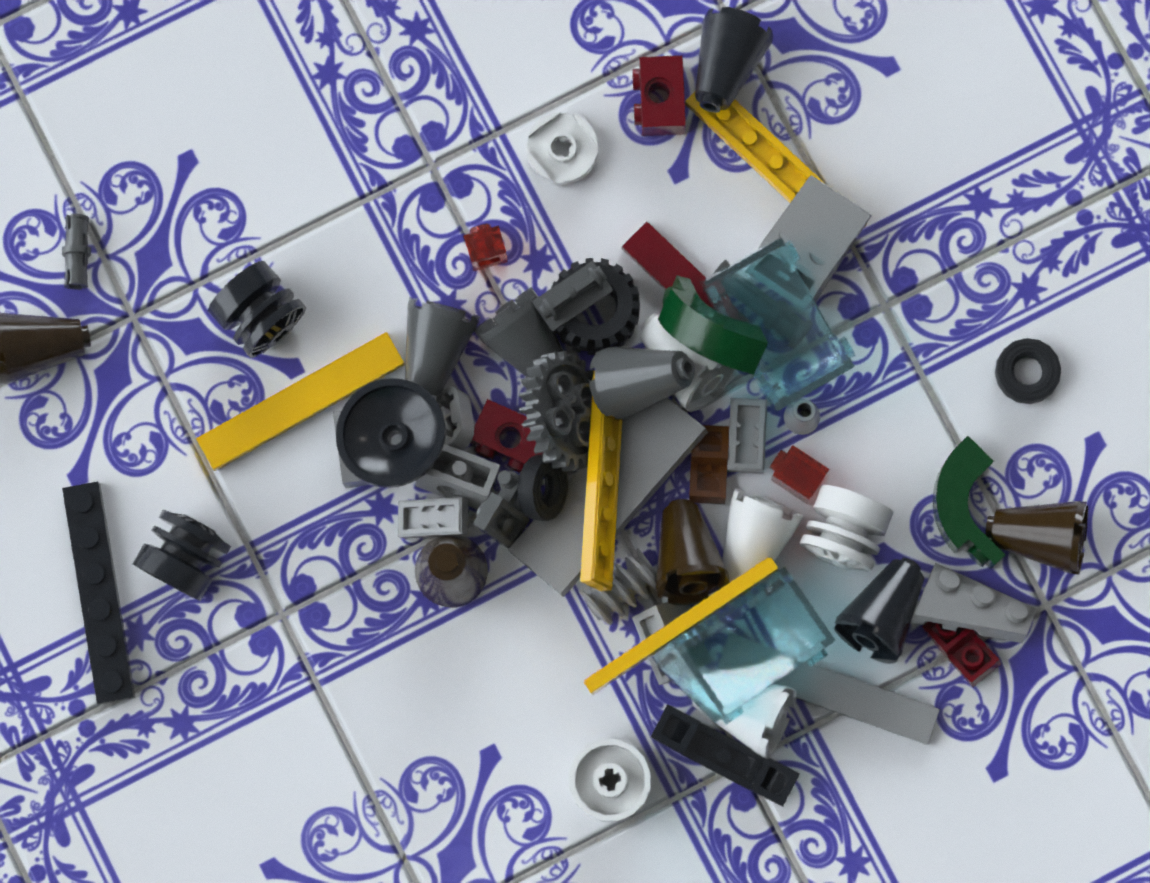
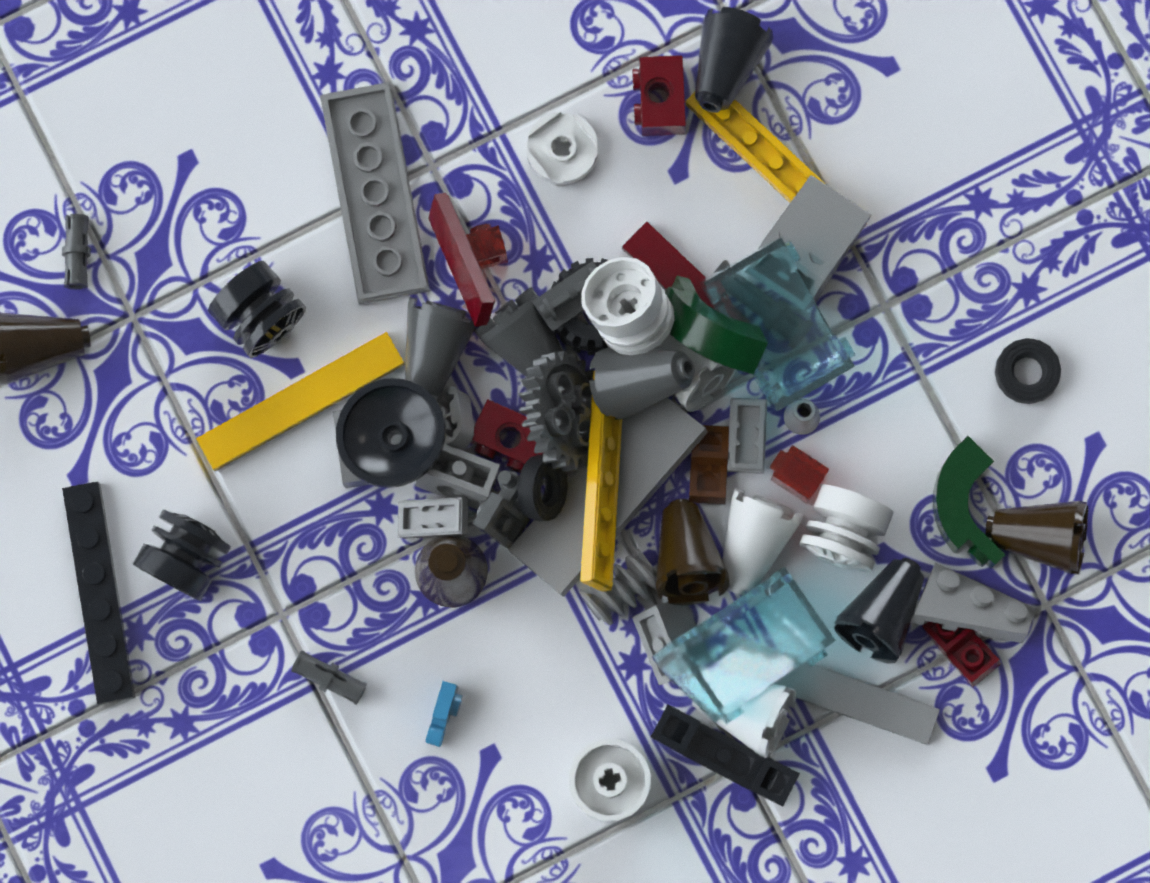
(329, 677): none -> dark grey pin
(374, 193): none -> light grey tile
(447, 704): none -> dark azure plate
(461, 259): none -> dark red tile
(627, 306): none -> white wheel
(680, 625): yellow tile -> none

